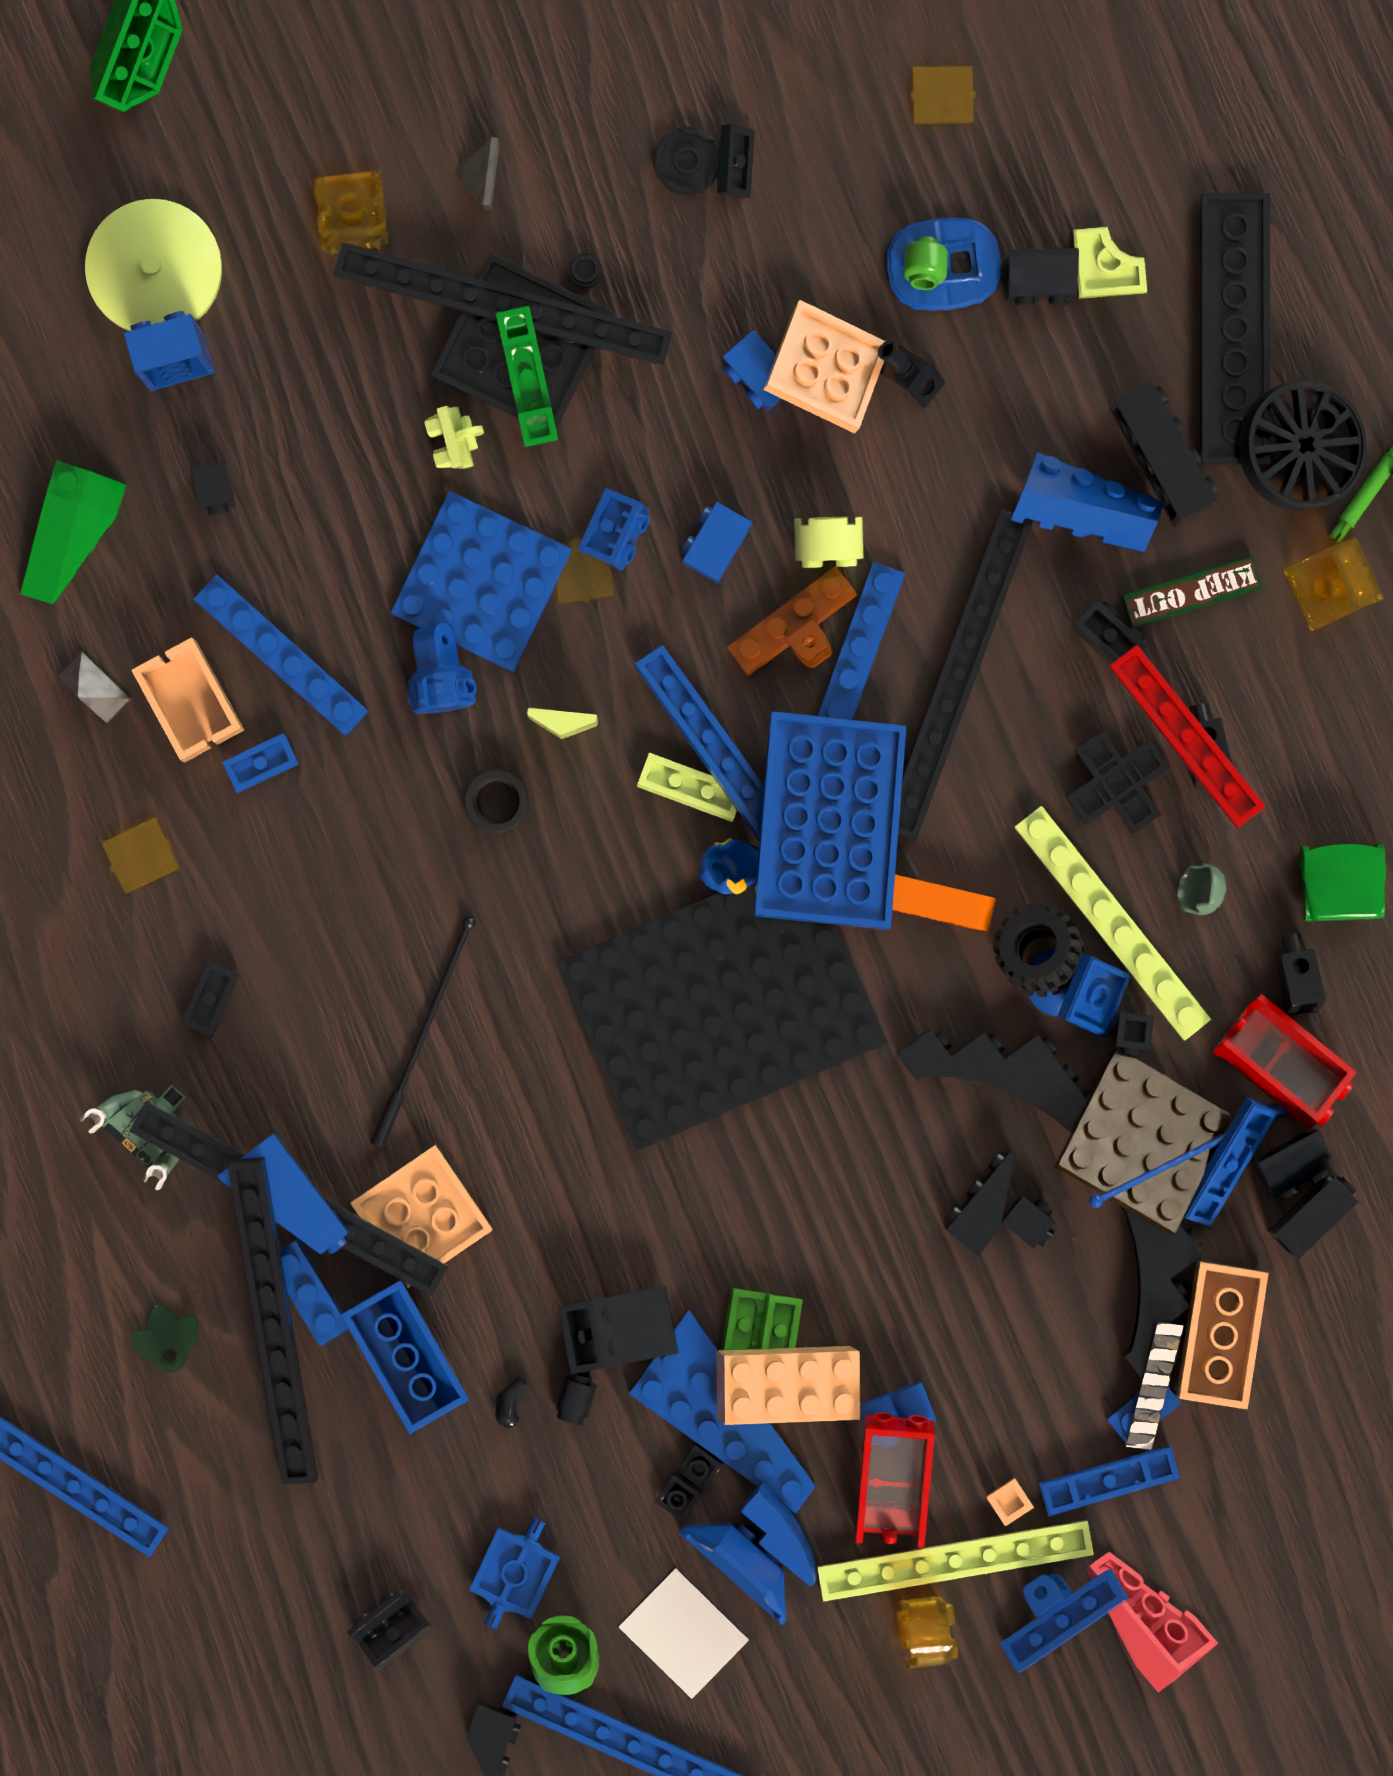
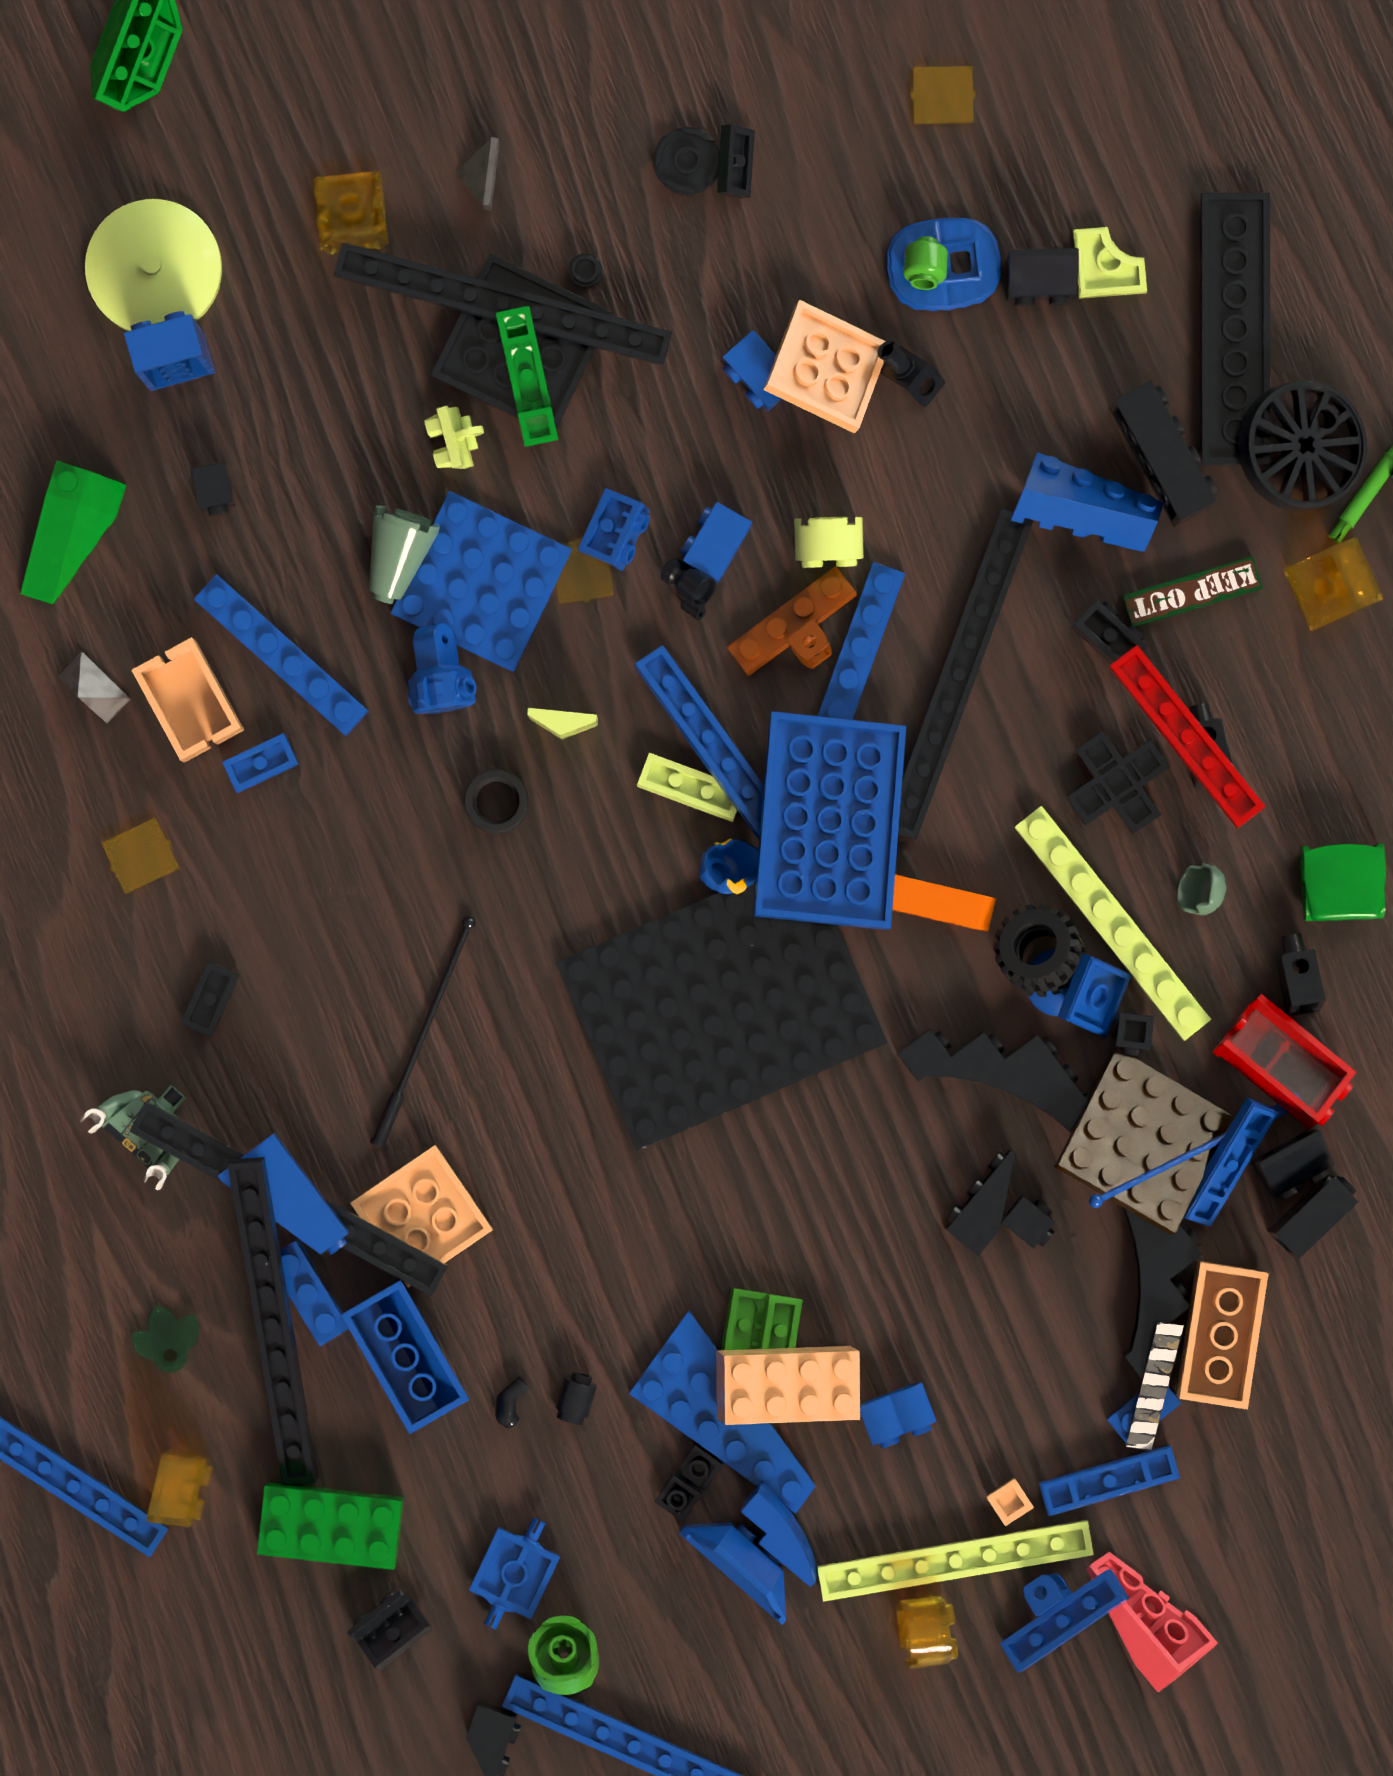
(179, 1488): none -> clear yellow slope
(330, 1525): none -> green brick
(397, 551): none -> sand green cone
(618, 1329): black slope -> none
(683, 1633): white sticker -> none
(691, 585): none -> black piece
(895, 1477): door -> none

